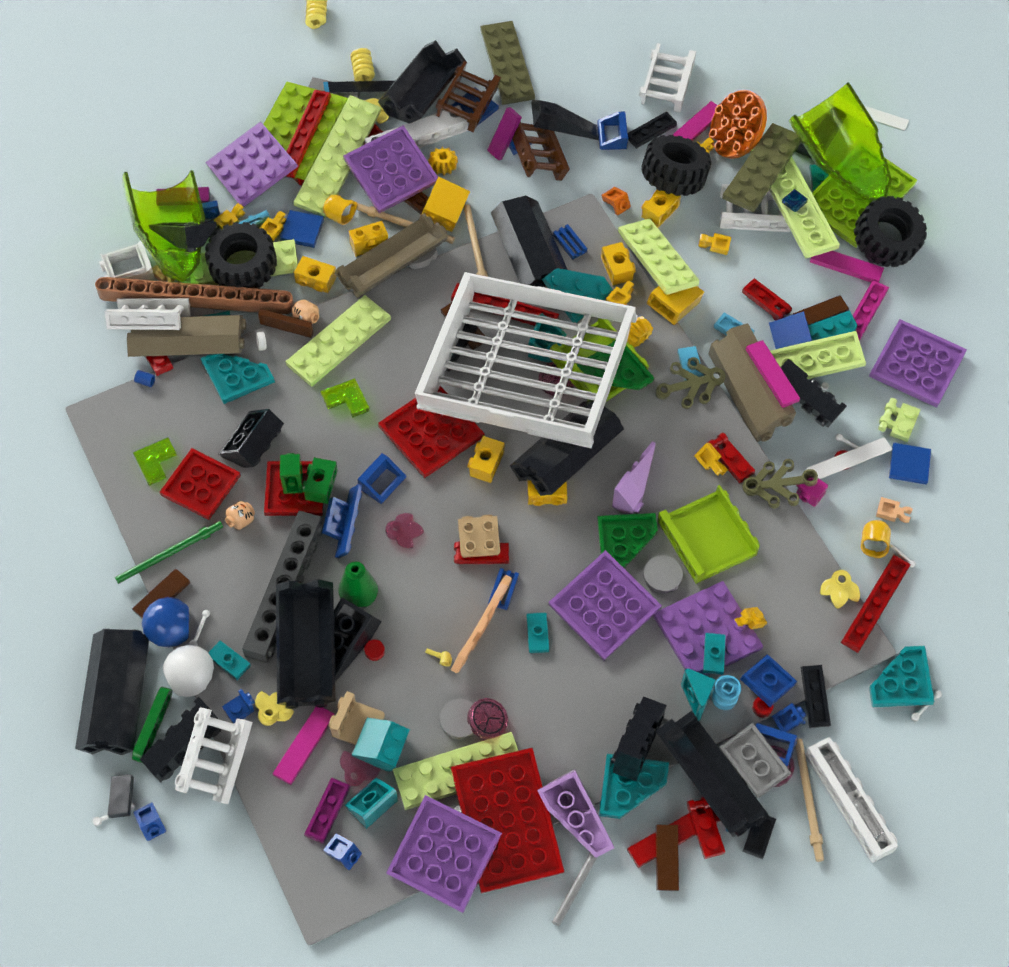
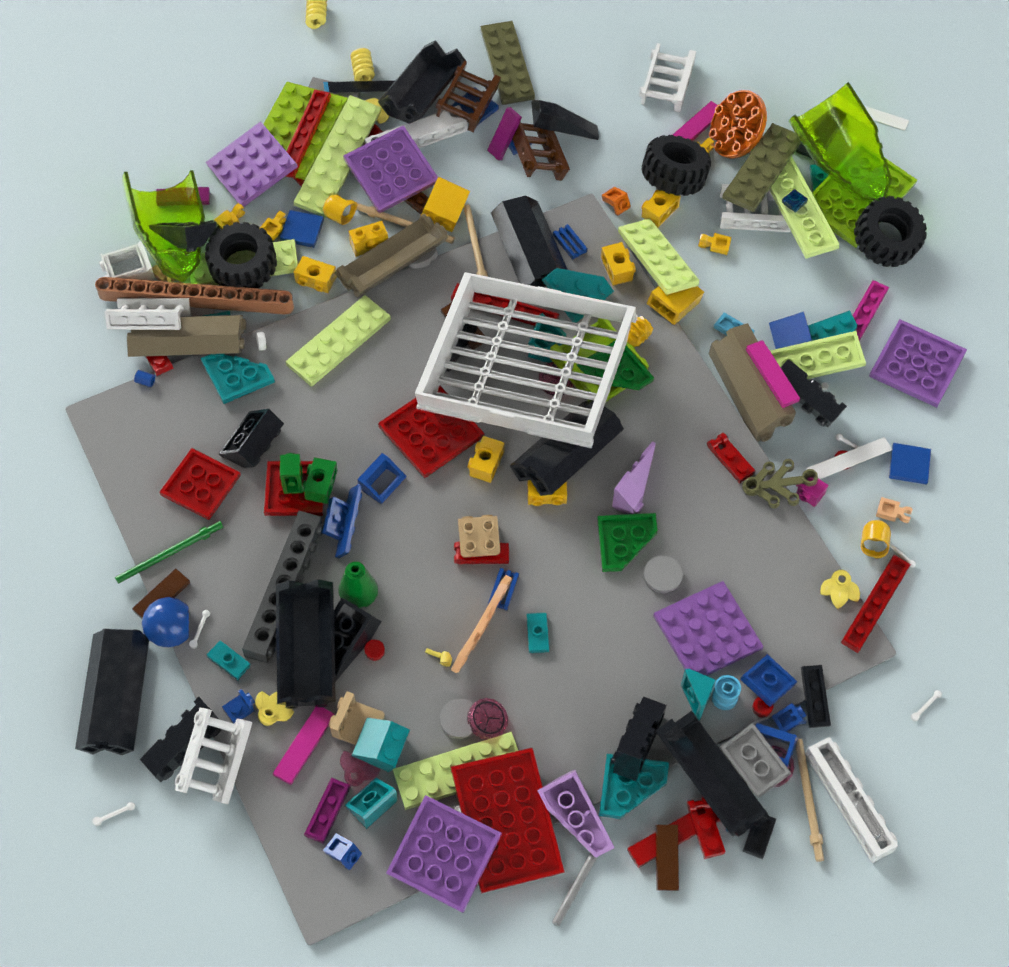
(120, 796): tile -> none
(149, 821): blue bracket -> none
(151, 457): clear neon green plate -> none
(152, 723): green beam -> none
(188, 670): white cylinder -> none
(211, 209): blue bracket -> none
(239, 515): light nougat head -> none
(254, 219): medium azure pin -> none
(286, 323): reddish brown tile -> none
(305, 311): light nougat head -> none
(347, 393): clear neon green plate -> none
(406, 530): clear pink plate -> none
(443, 160): yellow gear -> none
(604, 605): medium lavender plate -> none
(617, 143): blue tile -> none
(621, 296): yellow plate -> none
(651, 129): black tile -> none
(684, 356): medium azure plate -> none
(693, 382): olive plant -> none
(709, 459): yellow plate -> none
(709, 535): lime panel -> none
(714, 653): teal plate -> none
(752, 617): yellow plate -> none
(766, 299): red plate -> none
(825, 310): reddish brown tile -> none
(849, 265): dark pink tile -> none
(904, 422): yellowish green plate -> none
(904, 681): teal plate -> none

